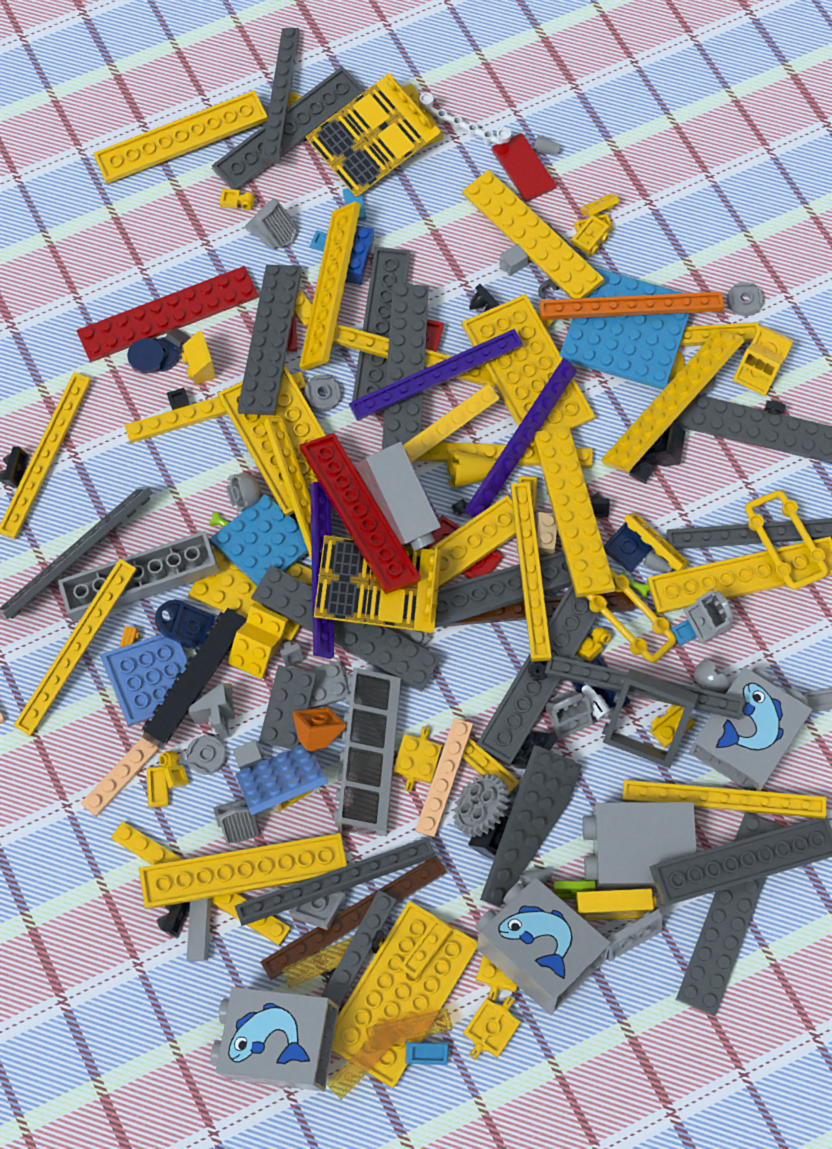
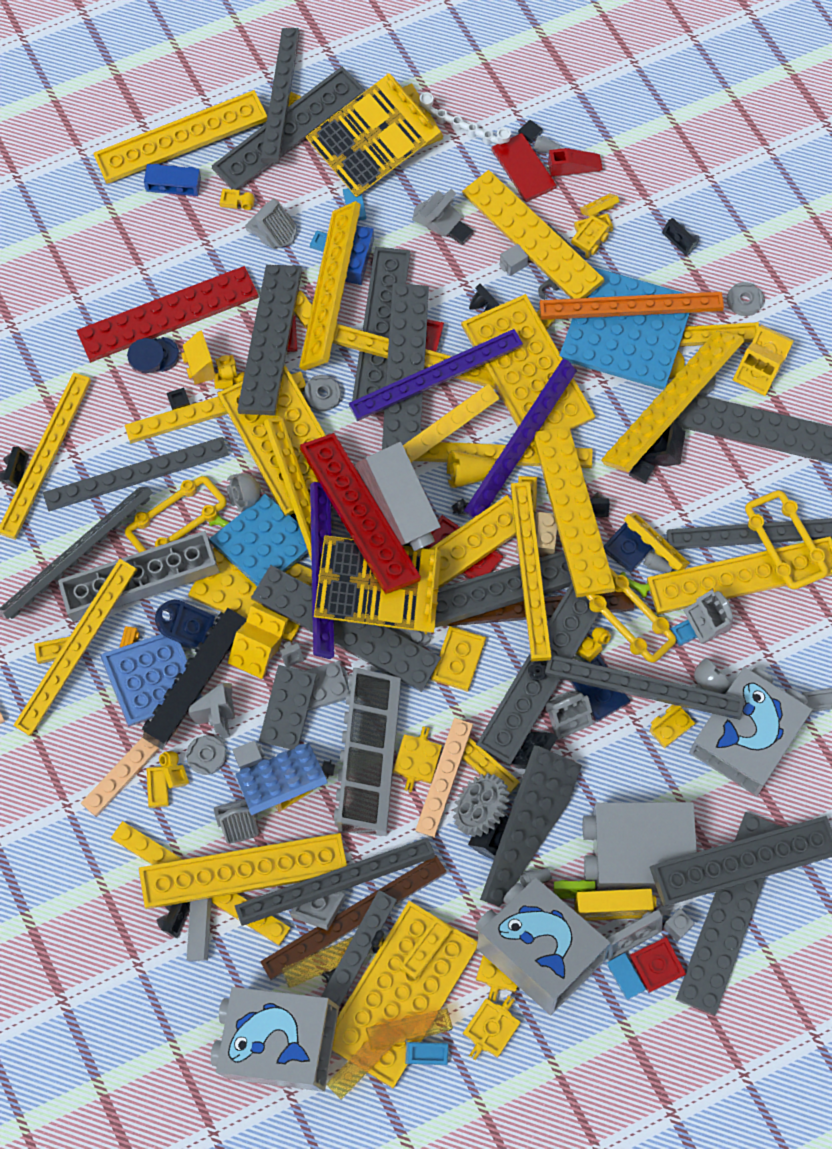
(49, 650): none -> yellow plate
(135, 474): none -> dark grey plate
(172, 179): none -> blue brick
(177, 337): dark grey tile -> none
(187, 489): none -> yellow bar
(224, 384): none -> yellow plate
(226, 366): none -> yellow plate
(317, 727): orange slope -> none
(328, 768): none -> black plate
(437, 213): none -> light grey piece
(458, 658): none -> yellow tile
(461, 233): none -> black tile
(530, 131): none -> black tile
(572, 161): none -> red slope
(593, 699): white hinge -> none
(625, 976): none -> dark azure tile
(657, 965): none -> red plate
(661, 689): dark grey window -> none
(678, 924): none -> light grey brick
(680, 237): none -> black tile
(726, 799): yellow plate -> none
(774, 407): black plate -> none

